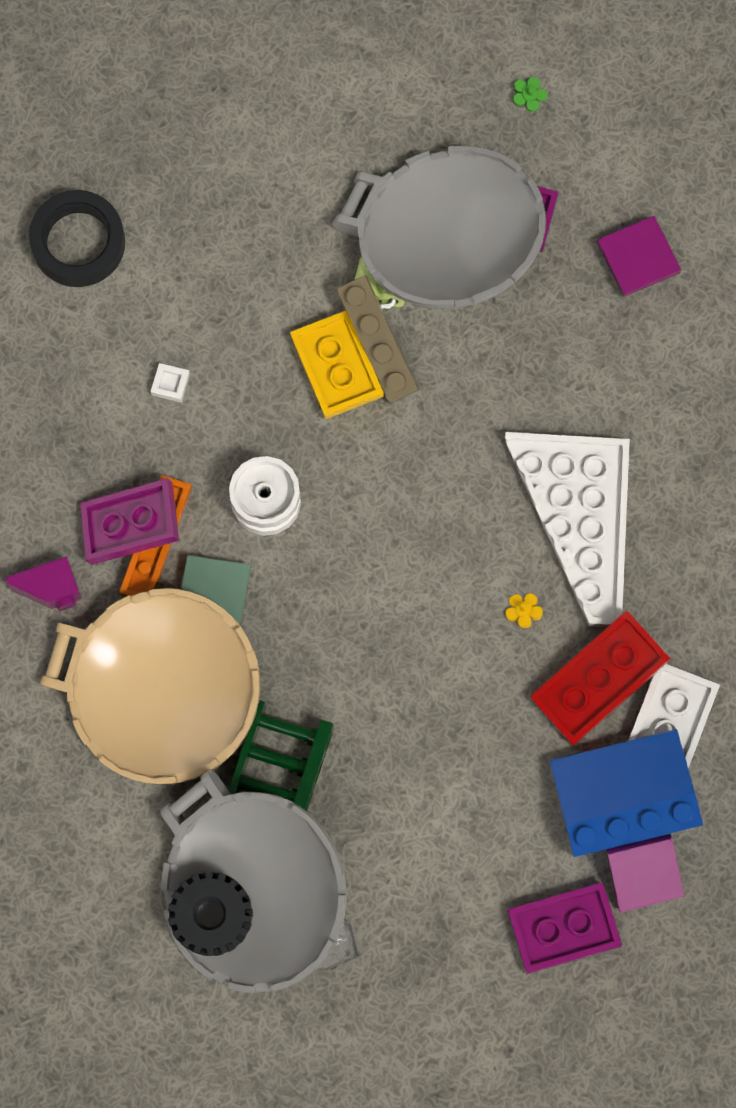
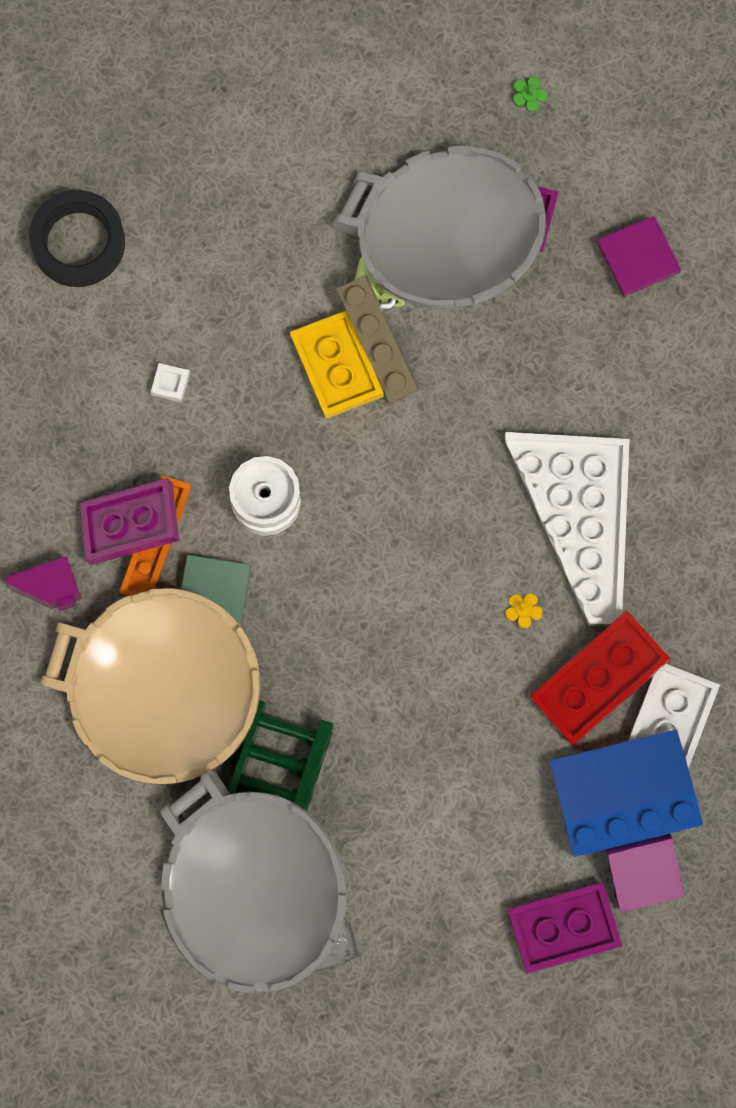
(235, 921): black tyre -> none

